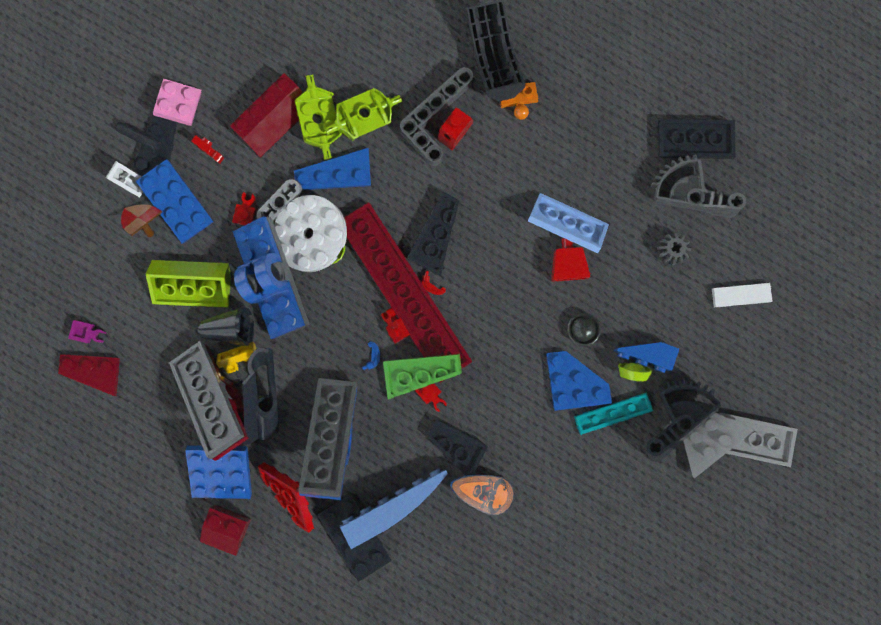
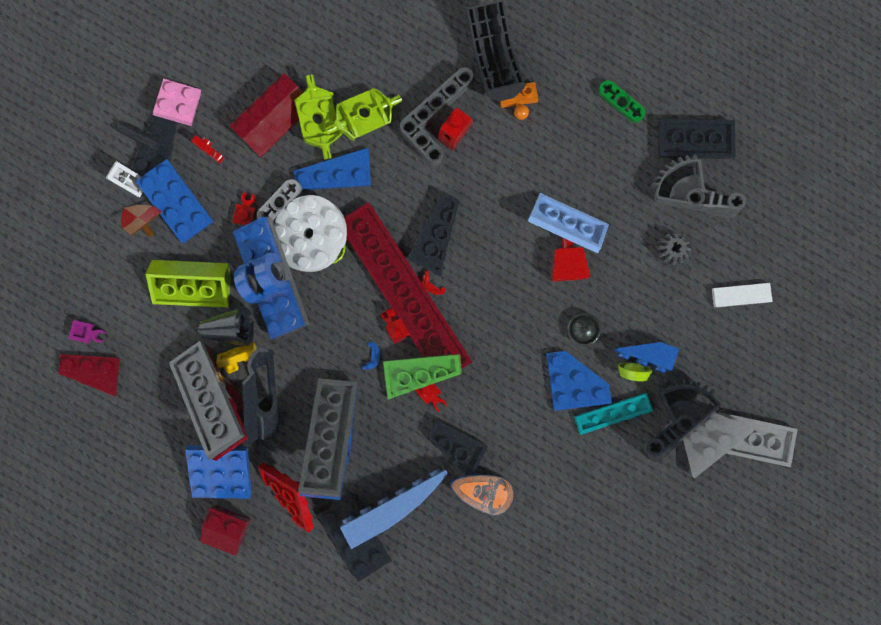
(629, 100): none -> green beam

